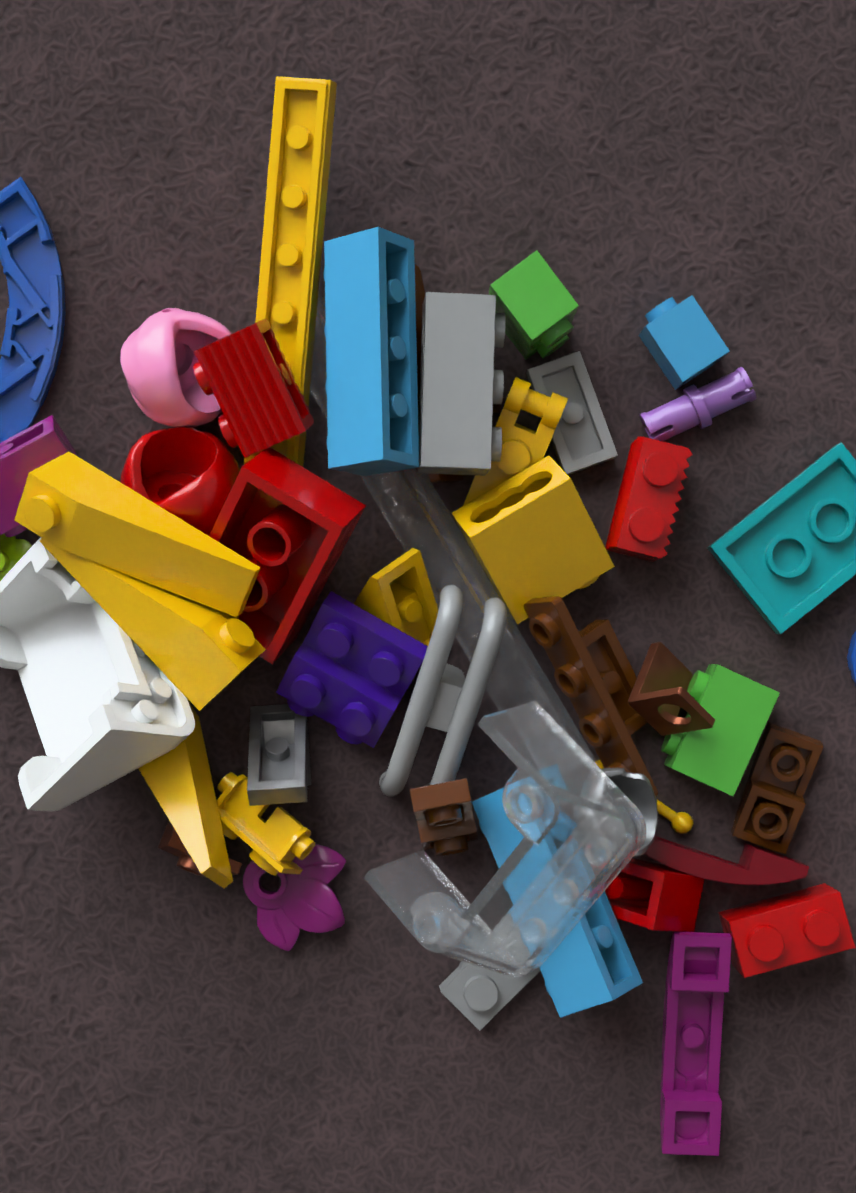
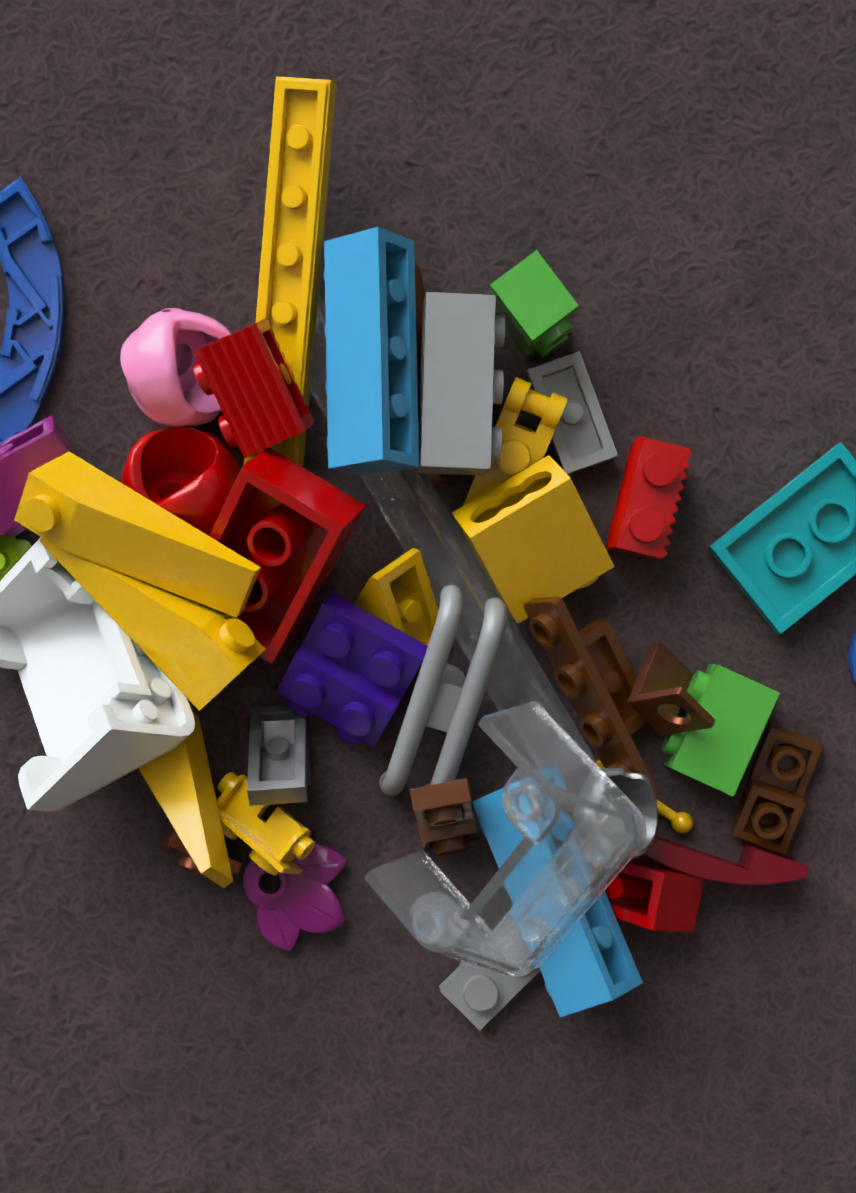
(682, 340): dark azure brick -> none
(692, 1042): magenta slope -> none
(698, 406): medium lavender pin -> none
(787, 929): red brick -> none

